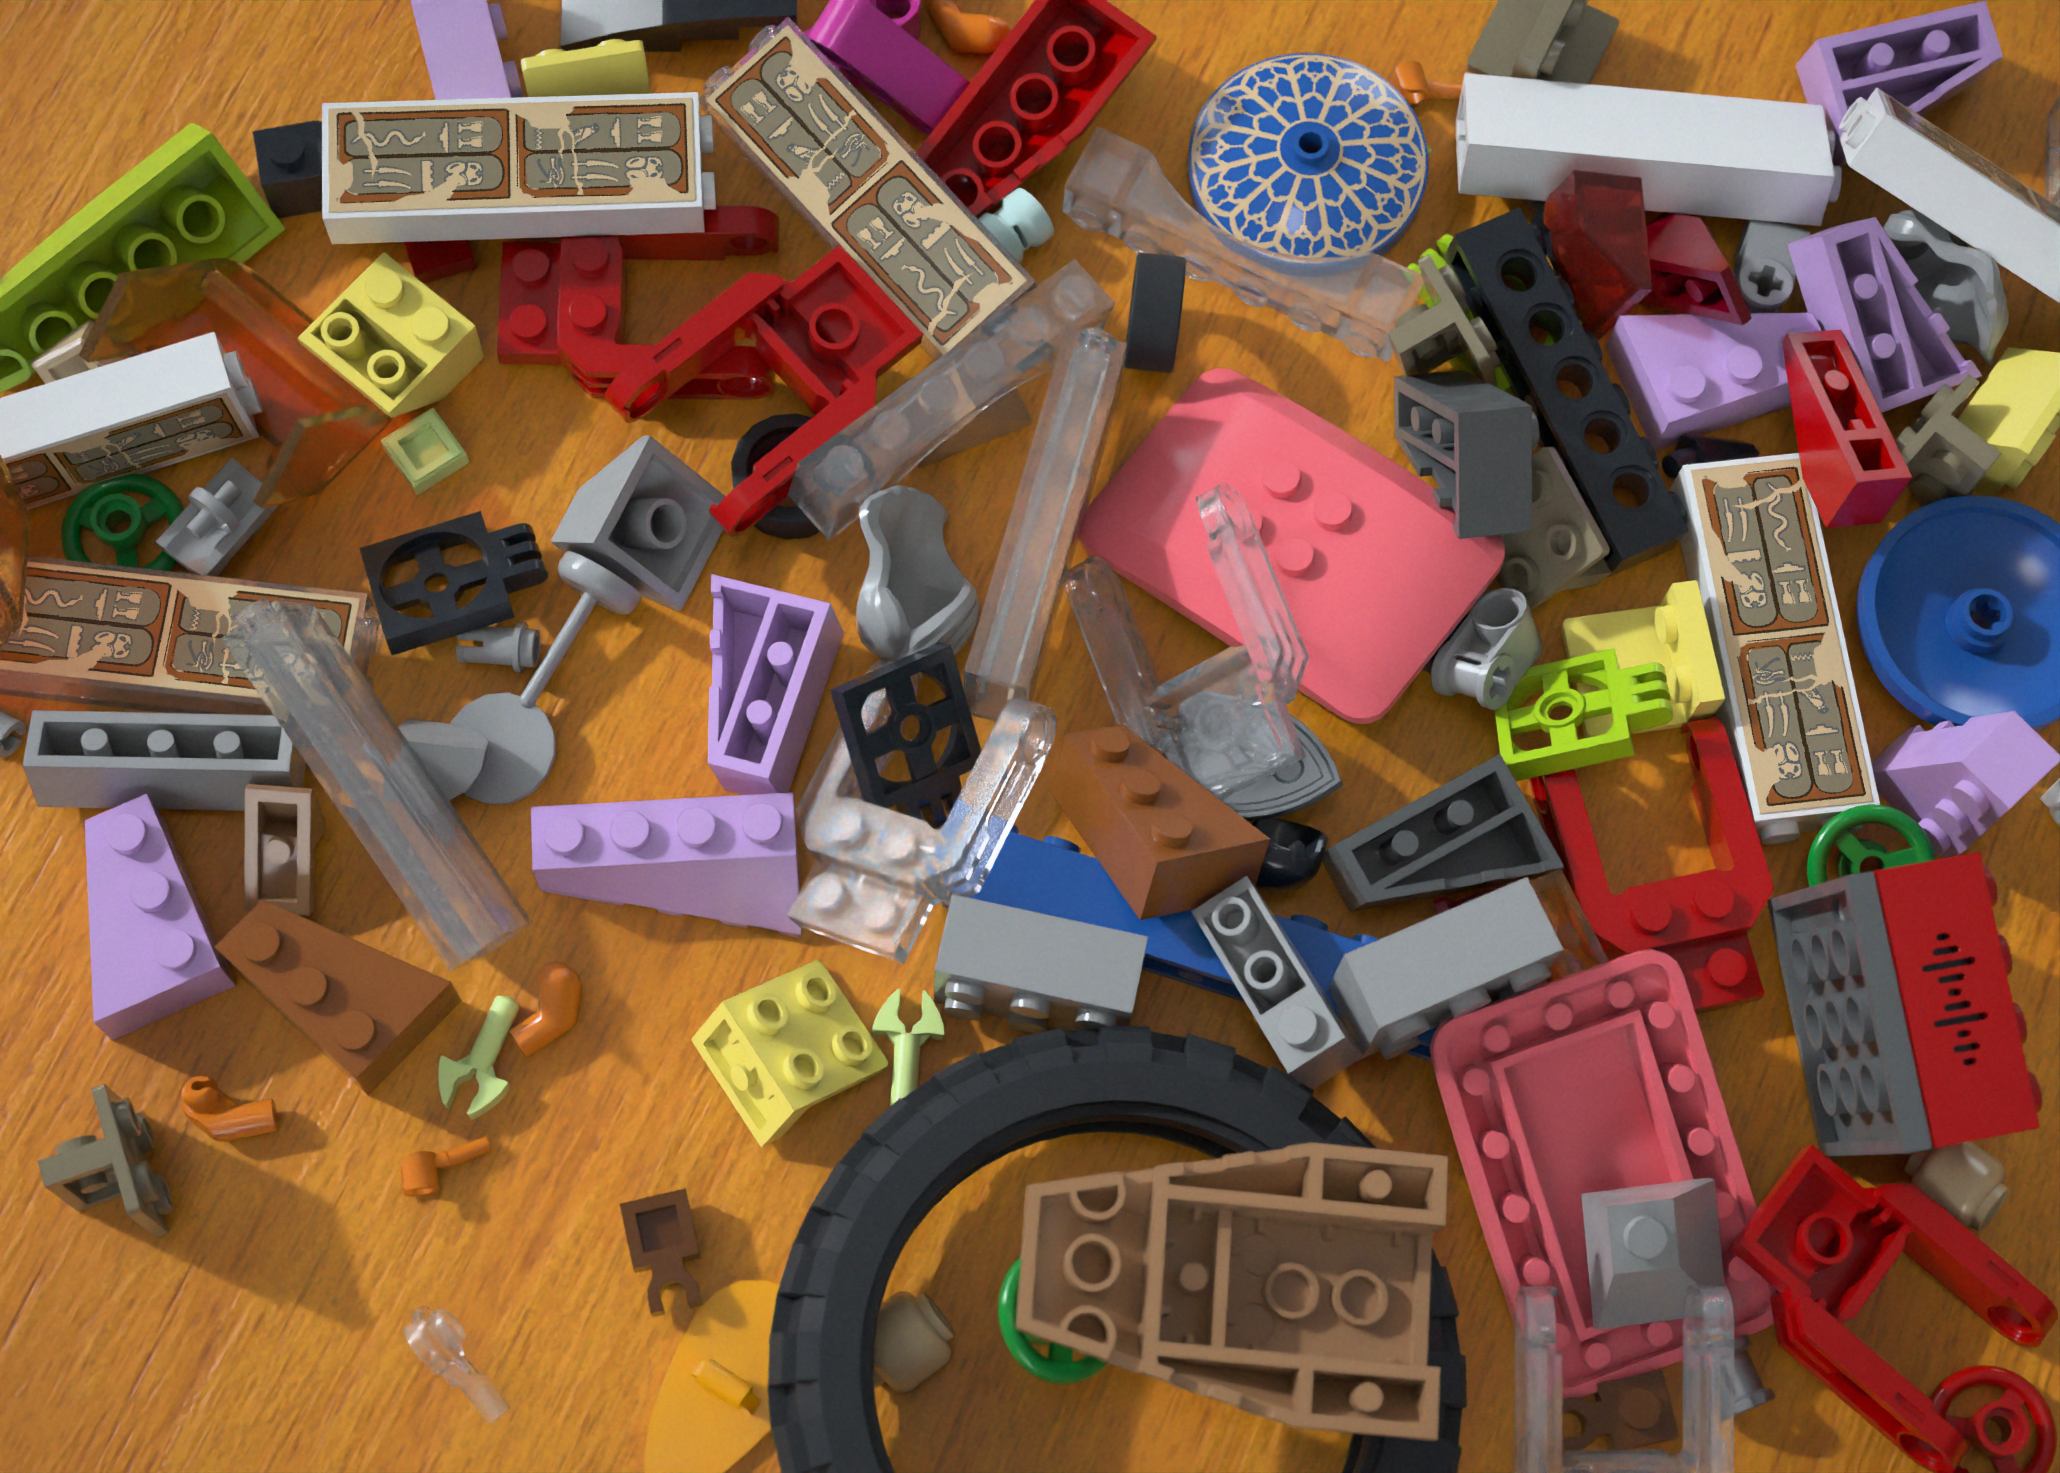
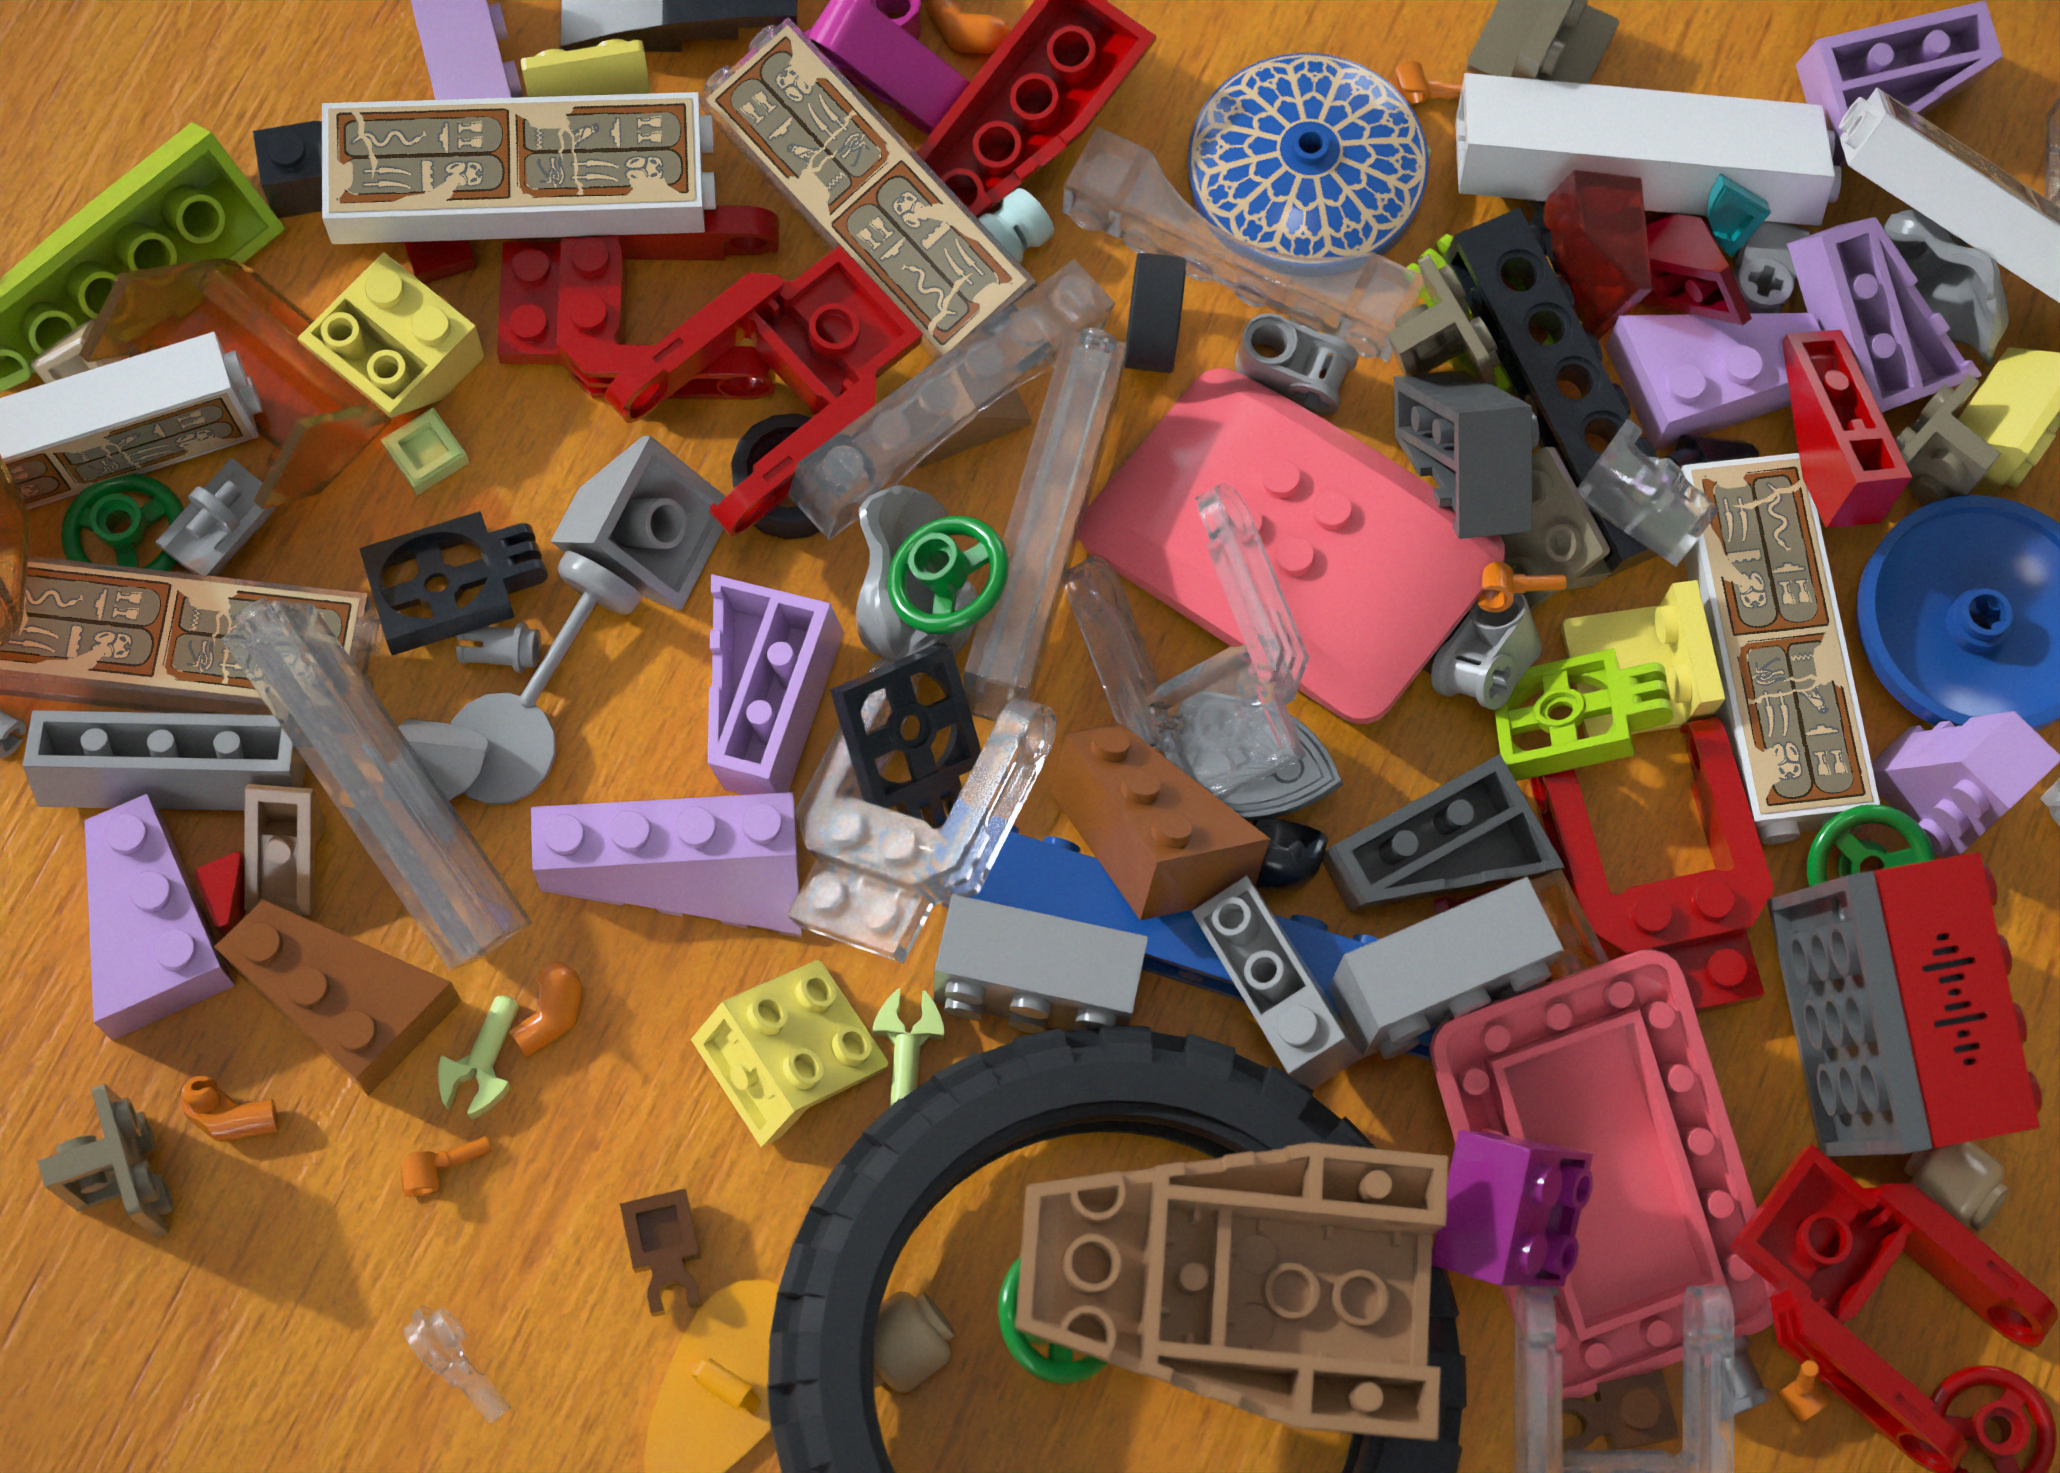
(224, 890): none -> red slope
(944, 570): none -> green piece
(1299, 361): none -> light grey piece
(1502, 583): none -> orange hand
(1512, 1210): none -> magenta slope
(1647, 497): none -> clear slope
(1649, 1249): light grey slope -> none
(1734, 214): none -> teal tile
(1805, 1394): none -> orange hand

